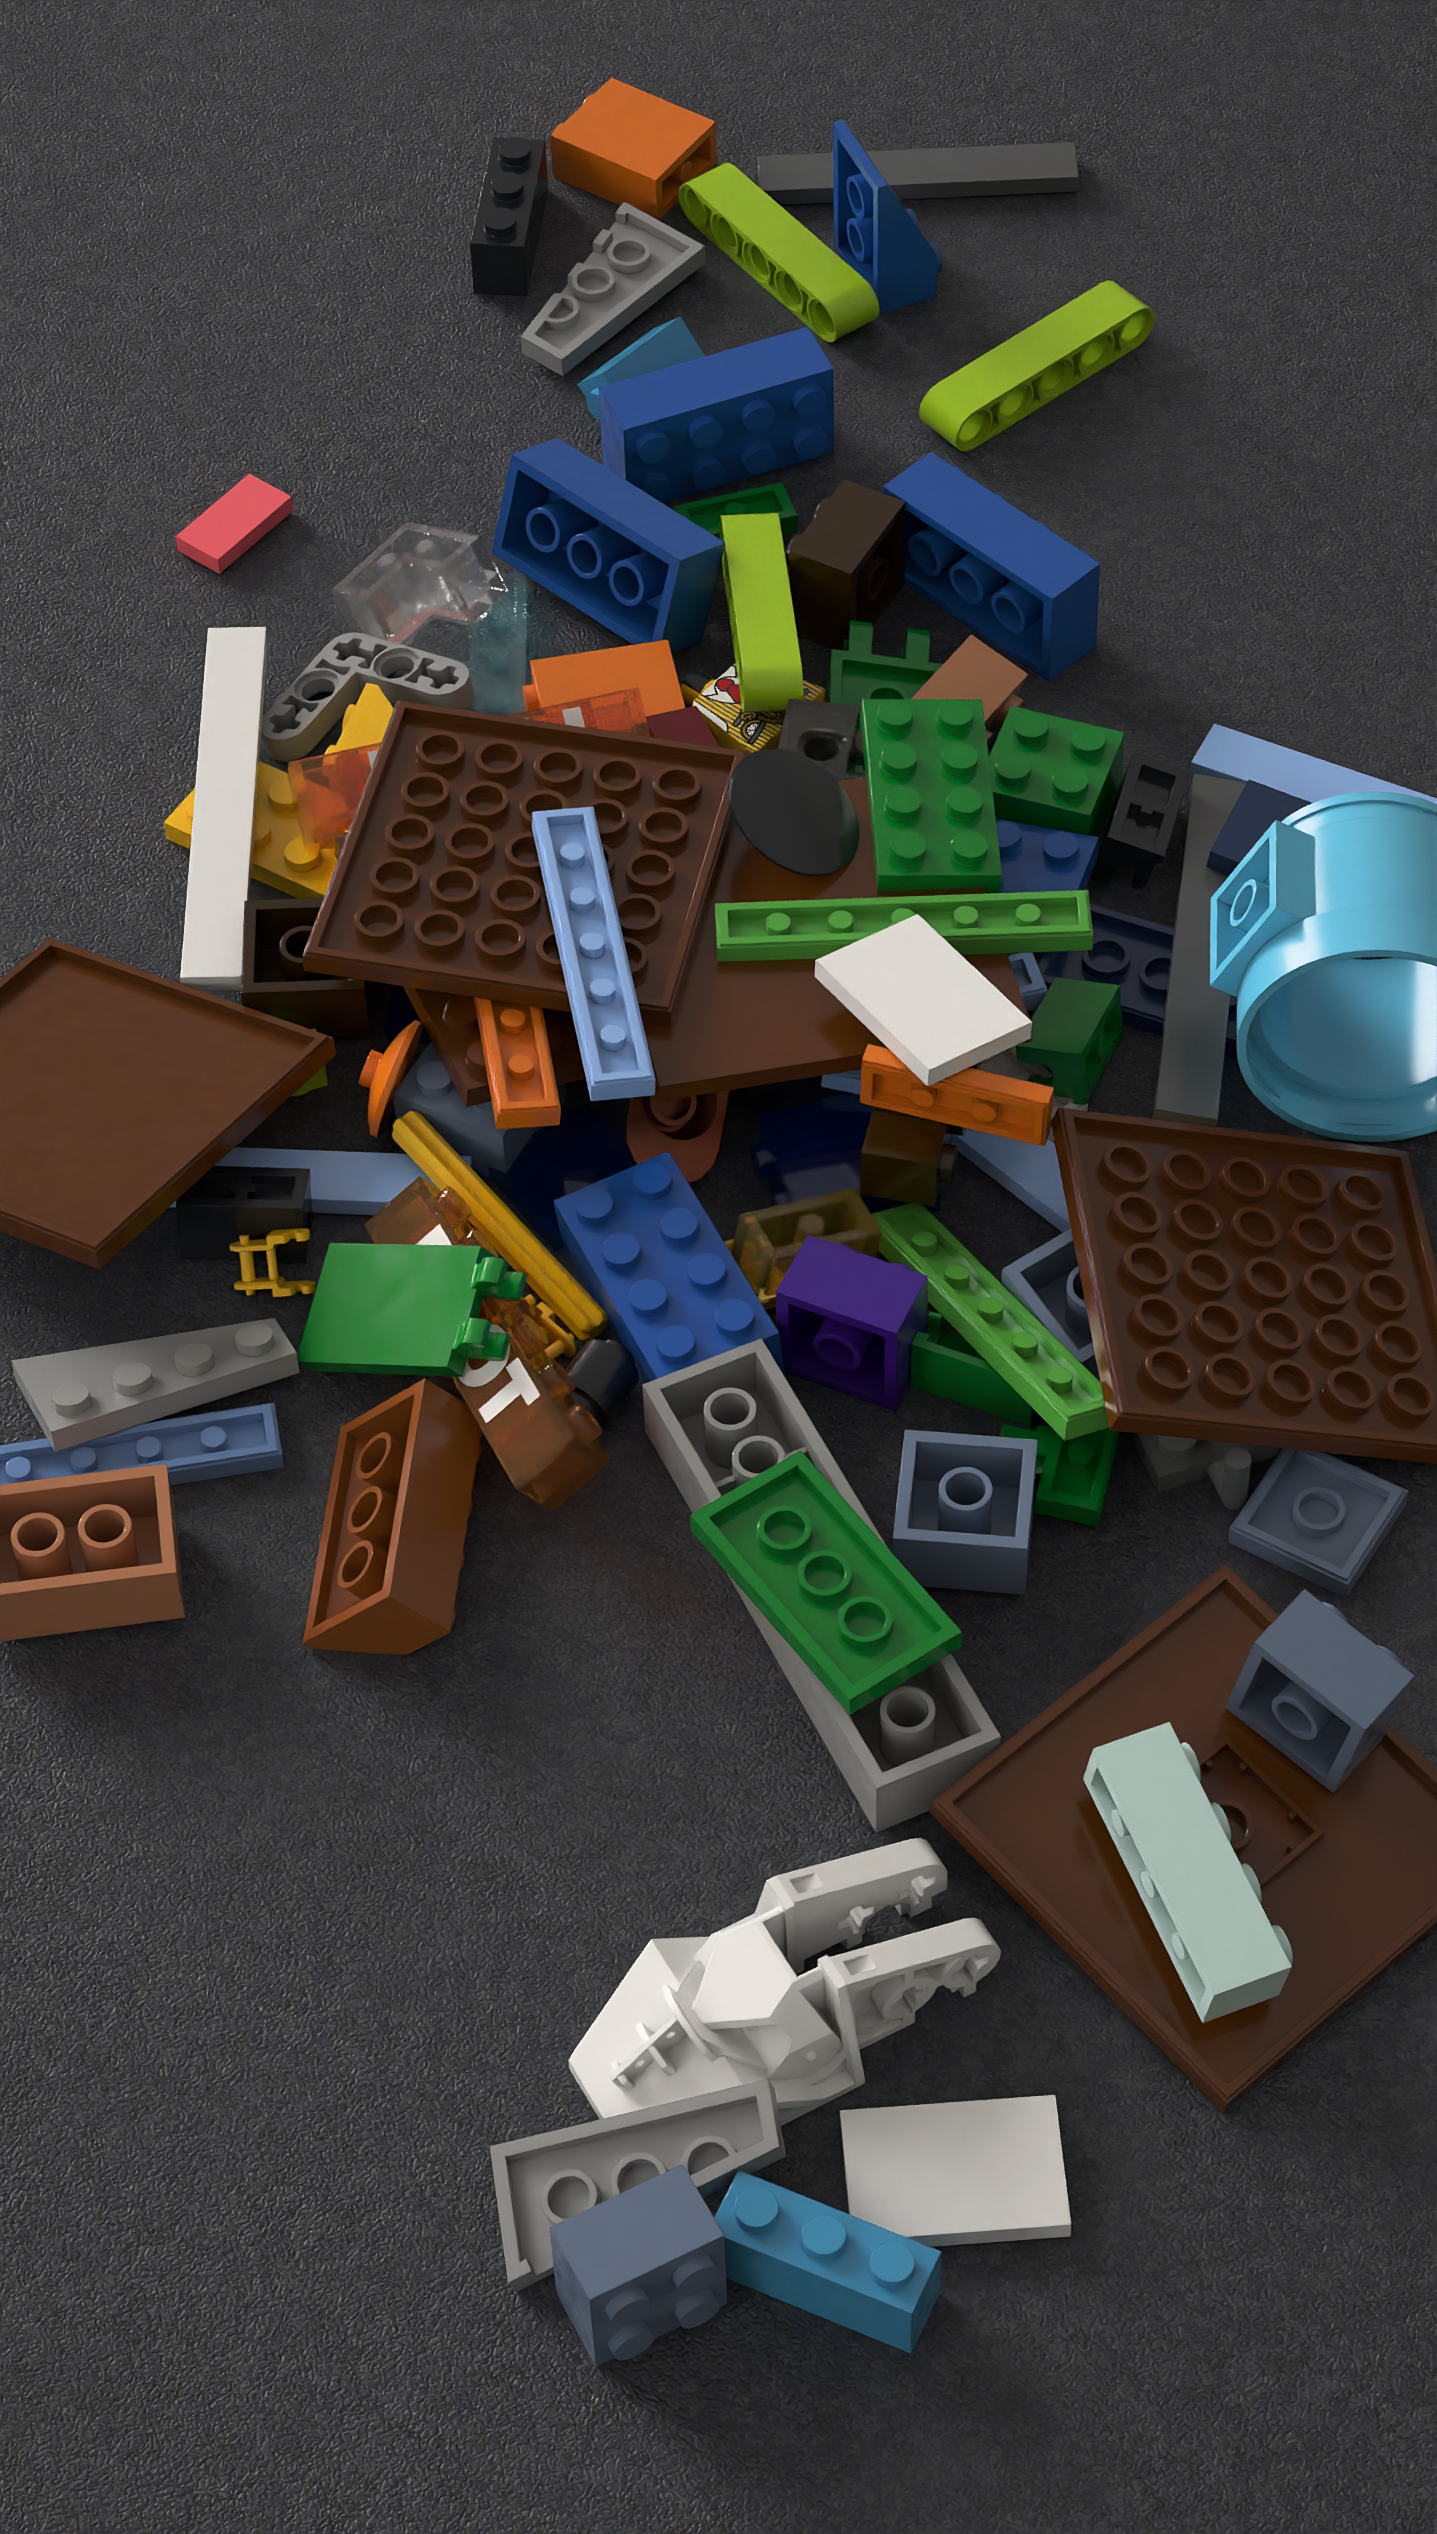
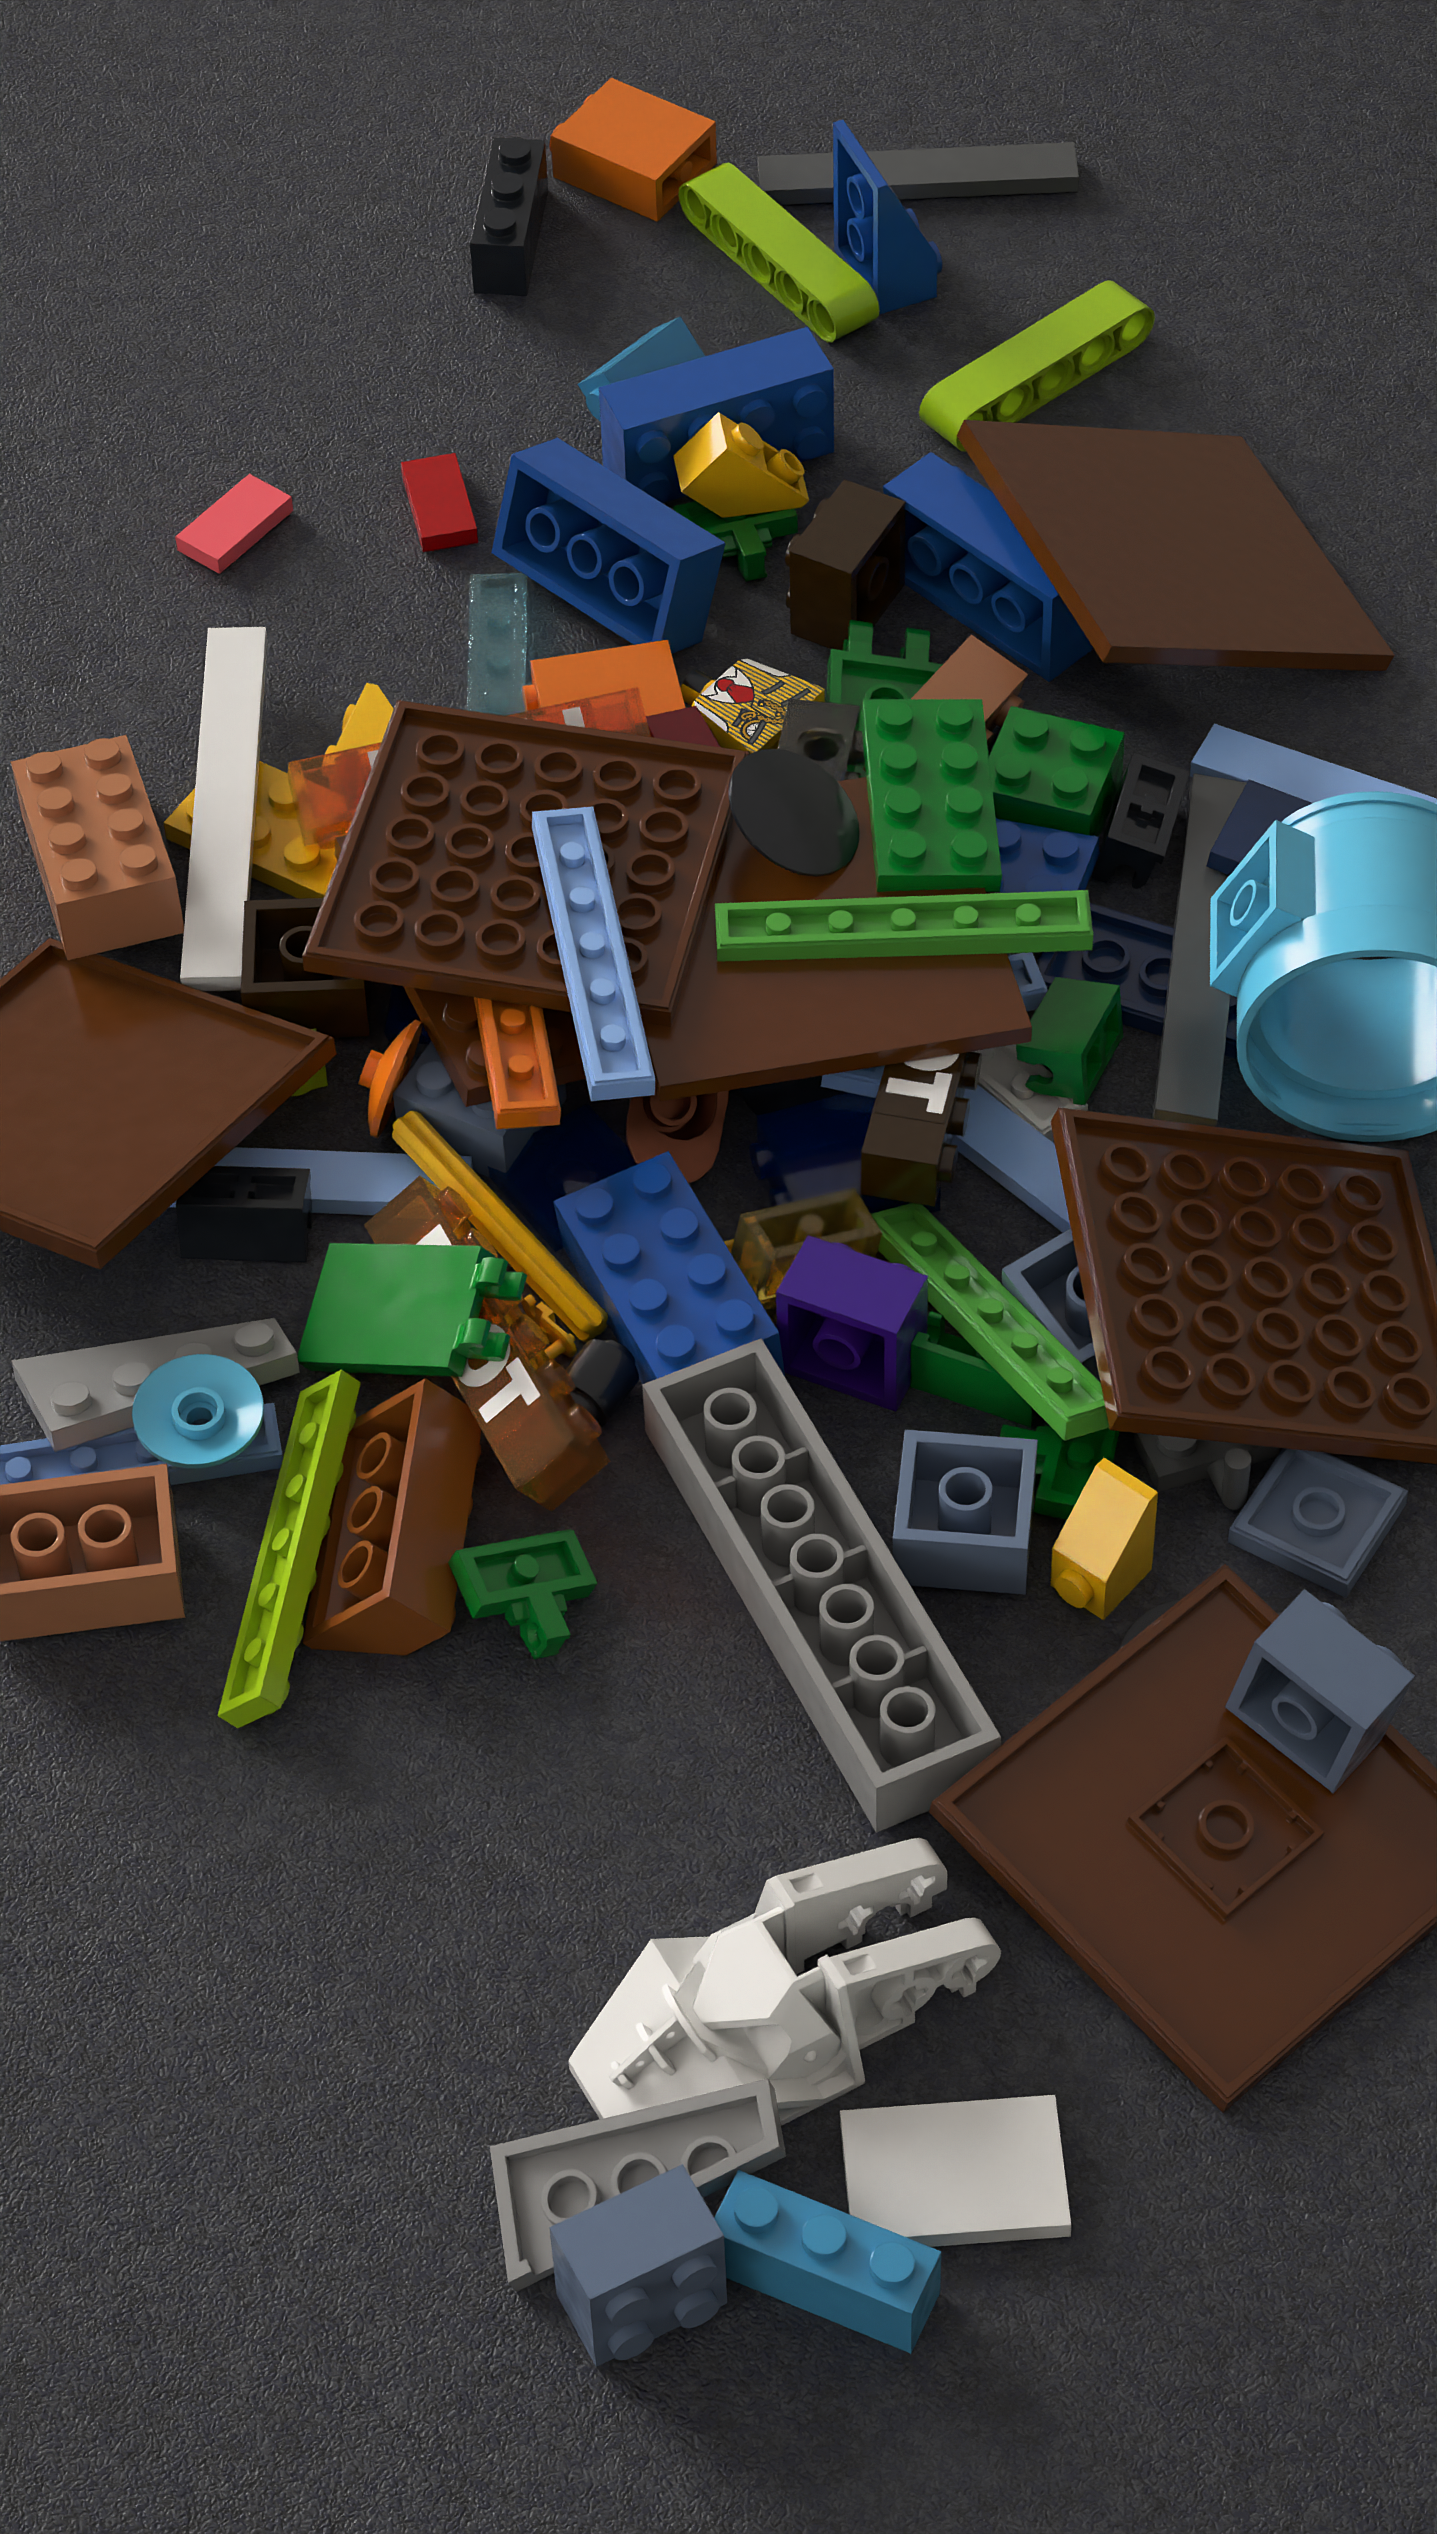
(98, 847): none -> nougat brick
(194, 1390): none -> medium azure dish
(276, 1283): yellow piece -> none
(289, 1550): none -> lime plate
(344, 668): light grey beam -> none
(419, 577): clear brick -> none
(439, 502): none -> red tile
(528, 1583): none -> green hinge
(616, 283): light grey wing -> none
(738, 472): none -> yellow slope
(760, 612): lime beam -> none
(825, 1582): green plate -> none
(923, 999): white tile -> none
(964, 1099): orange tile -> none
(1105, 1541): none -> yellow slope
(1173, 548): none -> reddish brown tile
(1188, 1871): light aqua brick -> none

